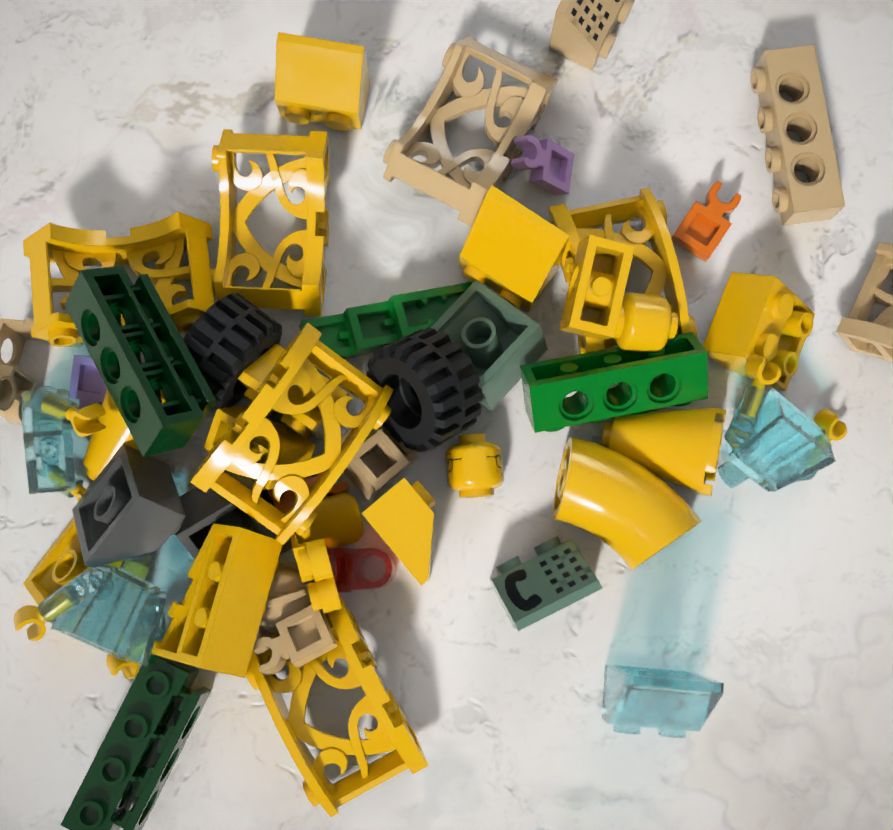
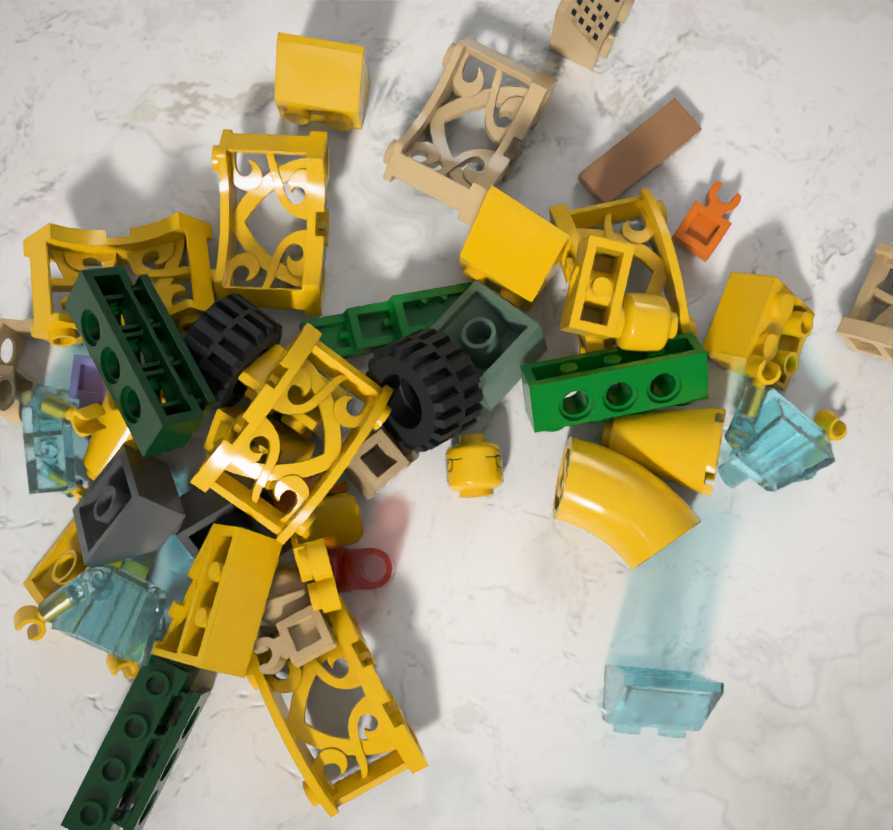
(406, 525): yellow slope -> none
(544, 582): sand green slope -> none
(548, 164): lavender plate -> none
(639, 153): none -> medium nougat tile
(798, 74): tan brick -> none

